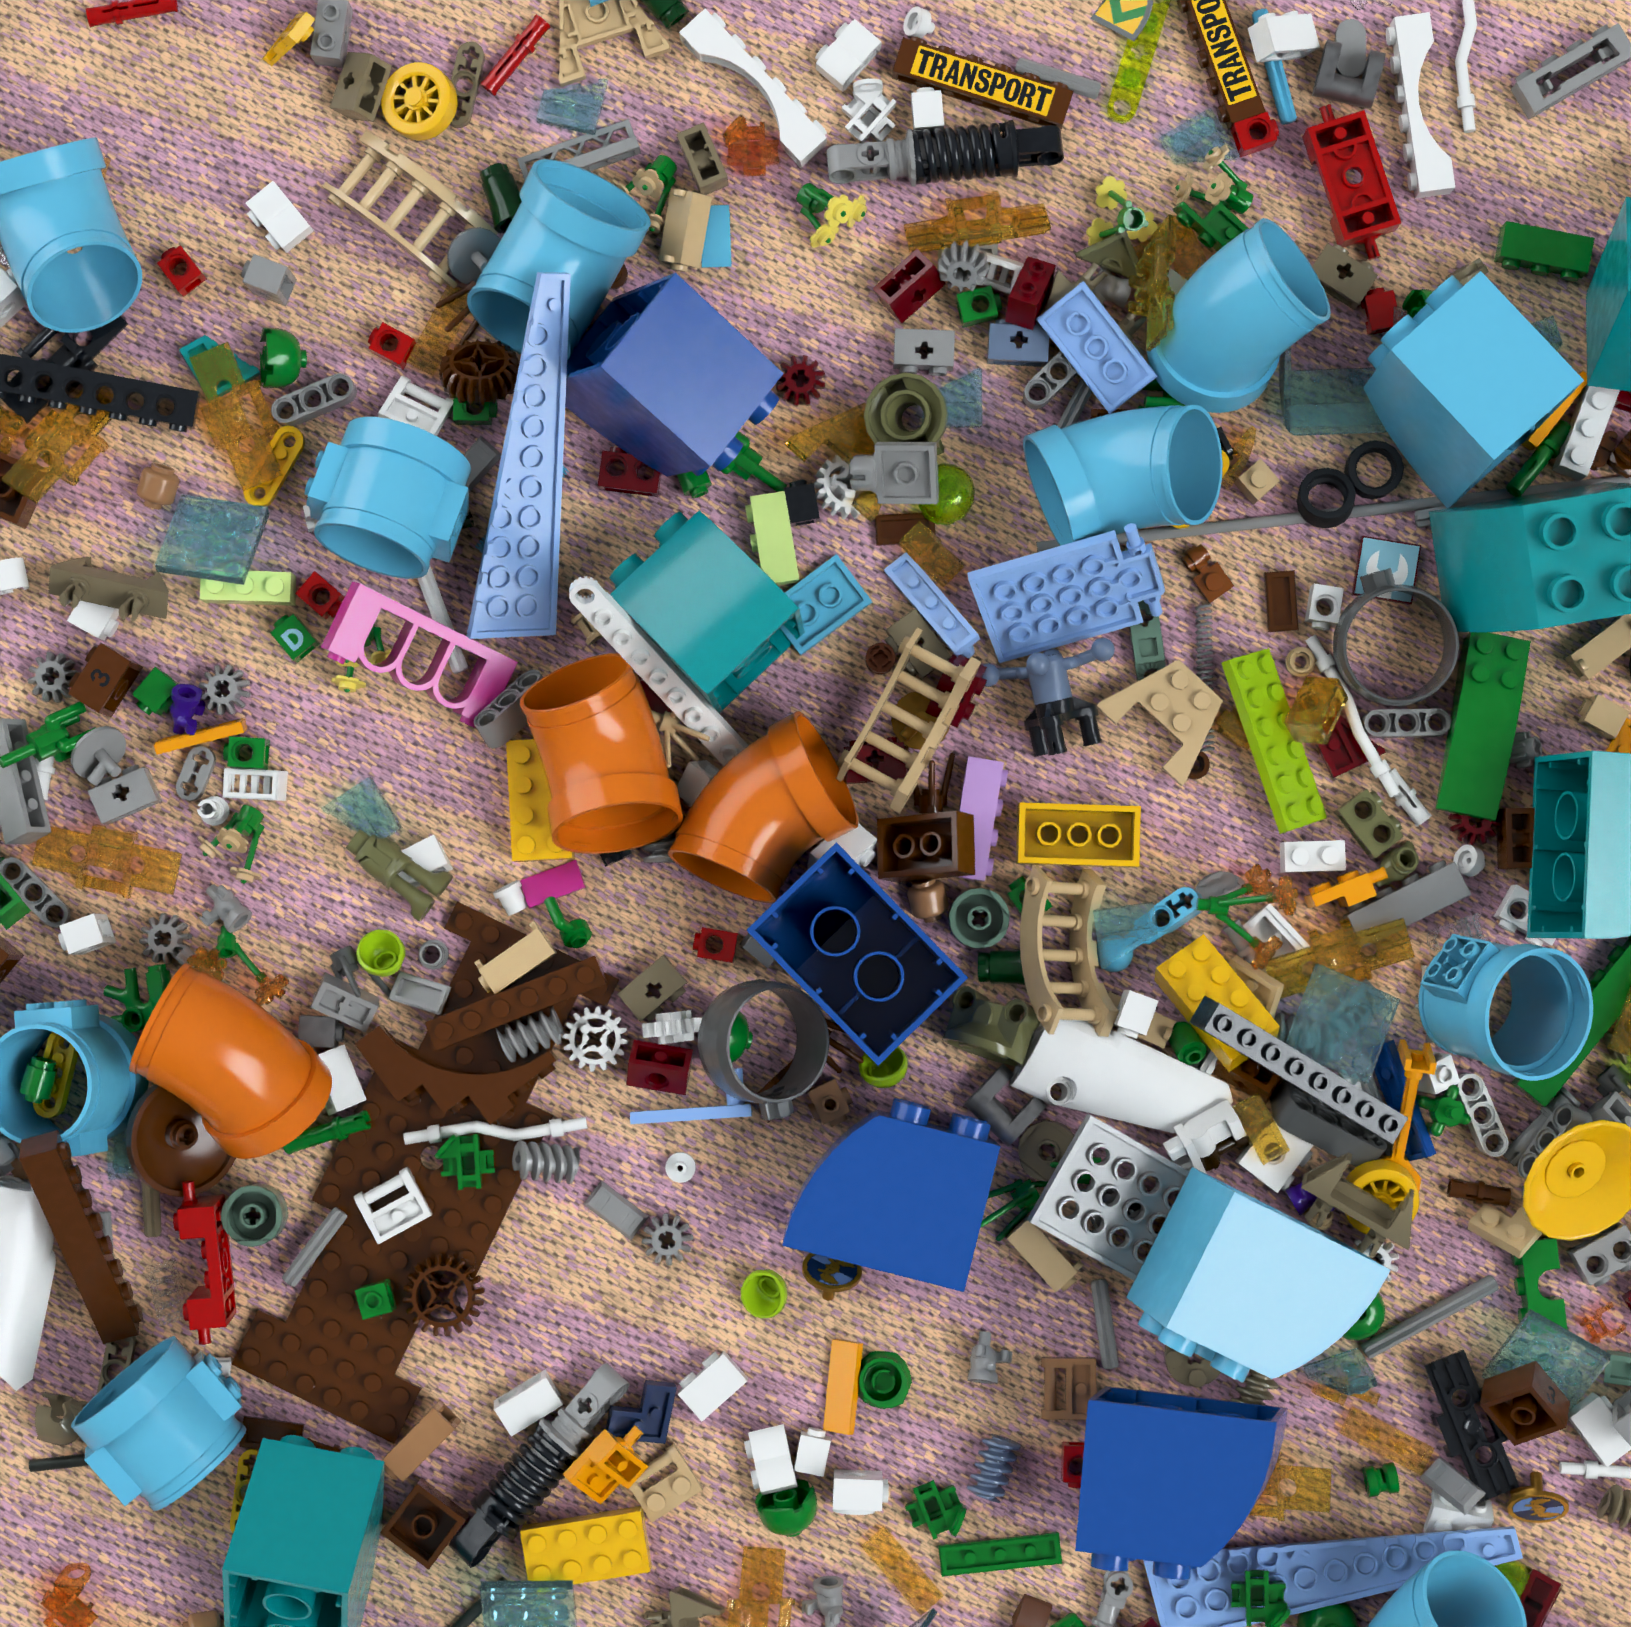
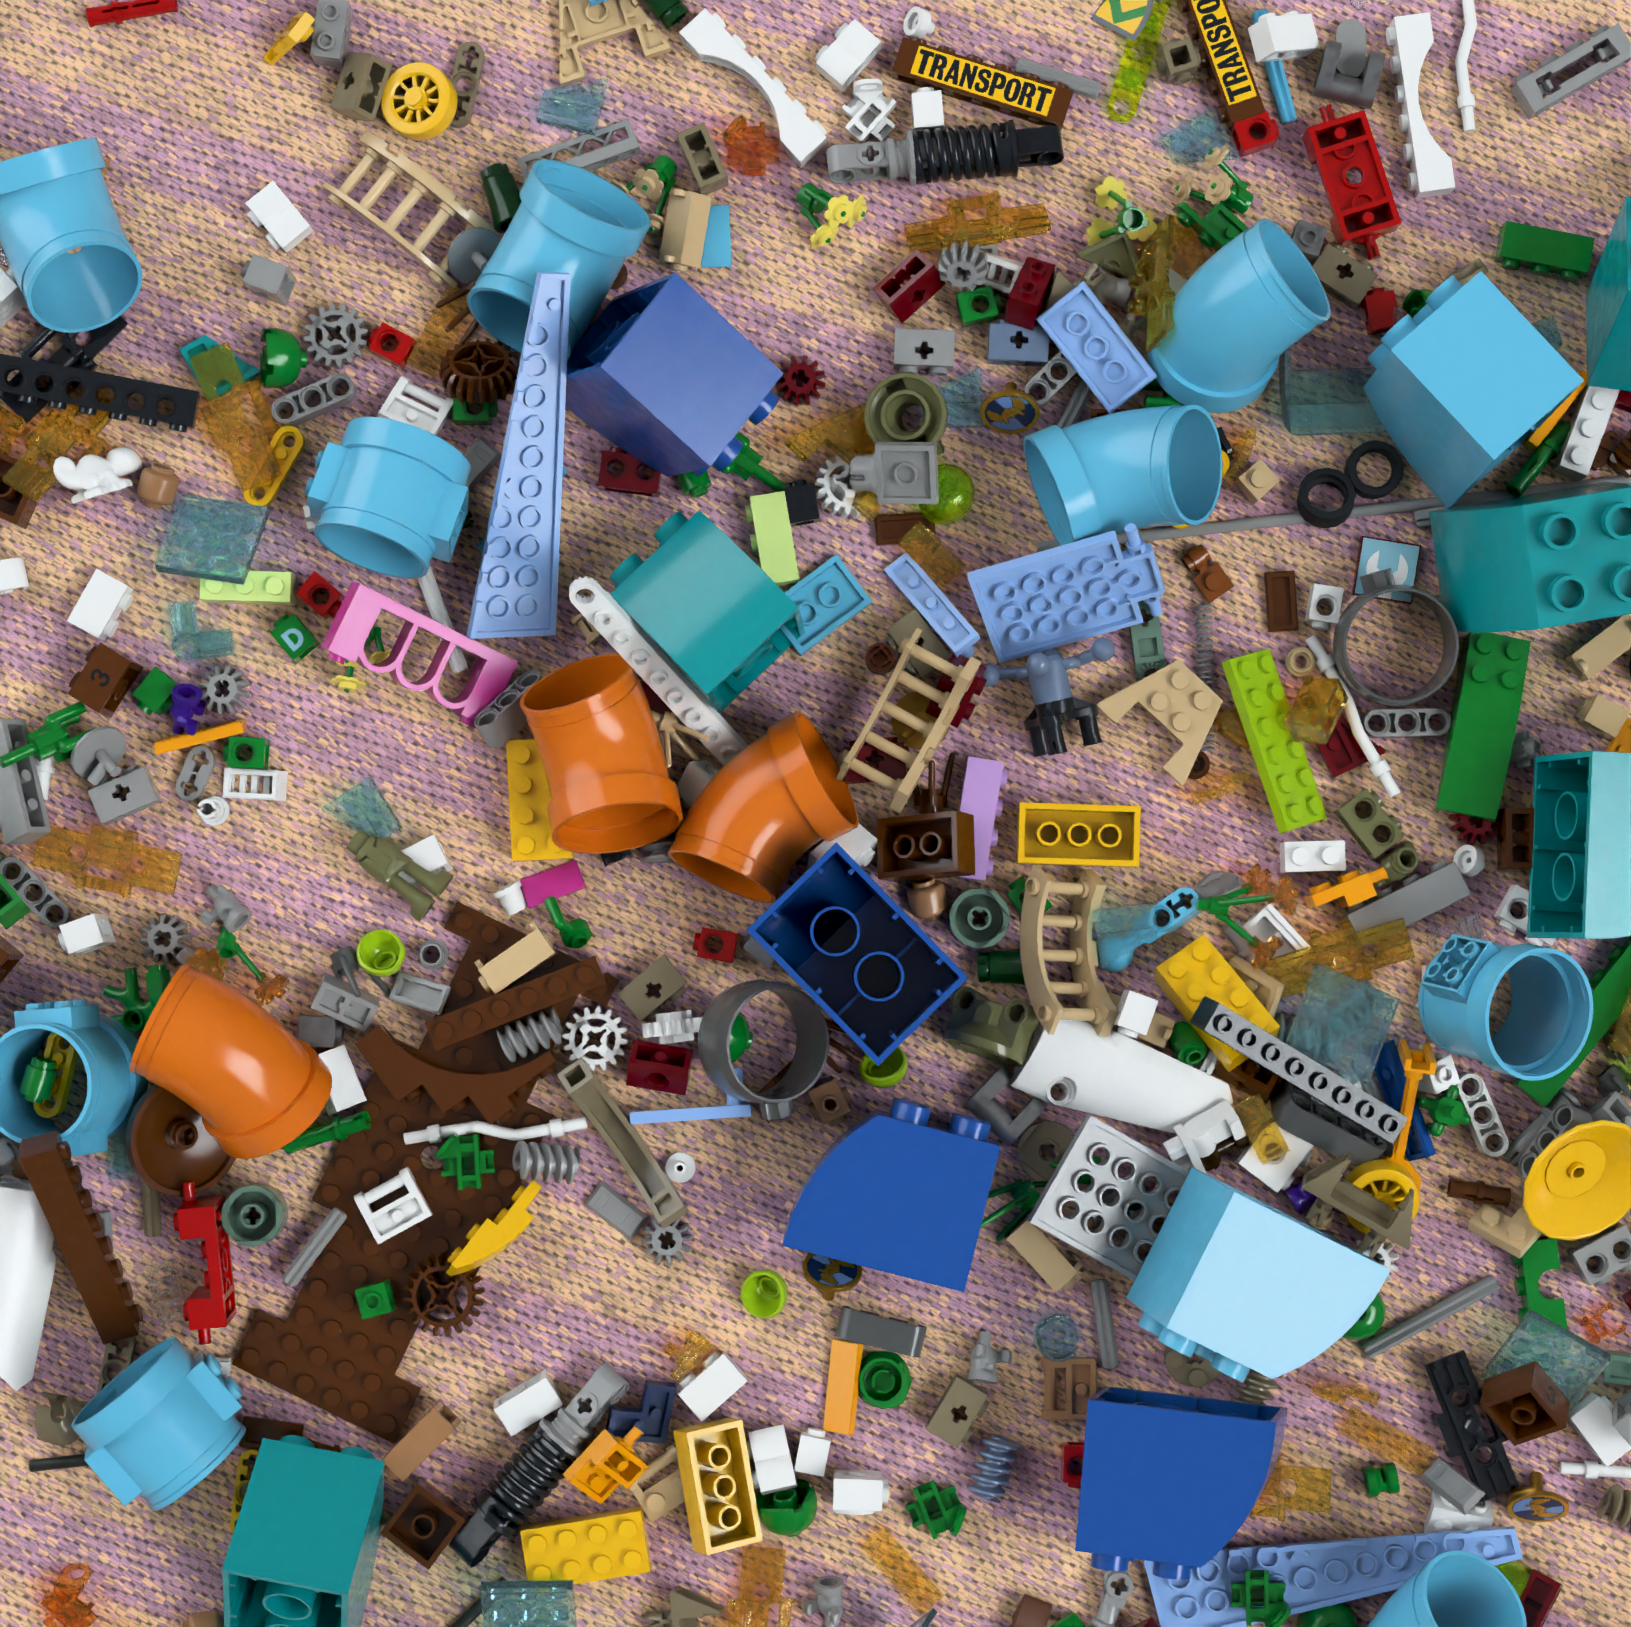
(45, 670): light grey gear -> none
(78, 581): dark tan hose -> none
(97, 475): none -> white animal
(185, 628): none -> clear light blue piece
(187, 281): red brick -> none
(244, 823): plant -> none
(330, 345): none -> light grey gear
(495, 1236): none -> yellow slope
(515, 55): red pin -> none
(624, 1141): none -> dark tan arch
(689, 1355): none -> clear yellow piece
(717, 1485): none -> yellow brick
(880, 1332): none -> dark grey beam
(942, 1418): none -> dark tan brick
(1000, 1554): green tile -> none
(1009, 410): none -> shield
(1062, 1347): none -> clear light blue hair
(1179, 51): none -> dark tan brick
(1227, 784): none -> clear yellow slope
(1309, 239): none -> flat silver brick
(1343, 1372): clear light blue wing -> none
(1409, 801): white pin -> none

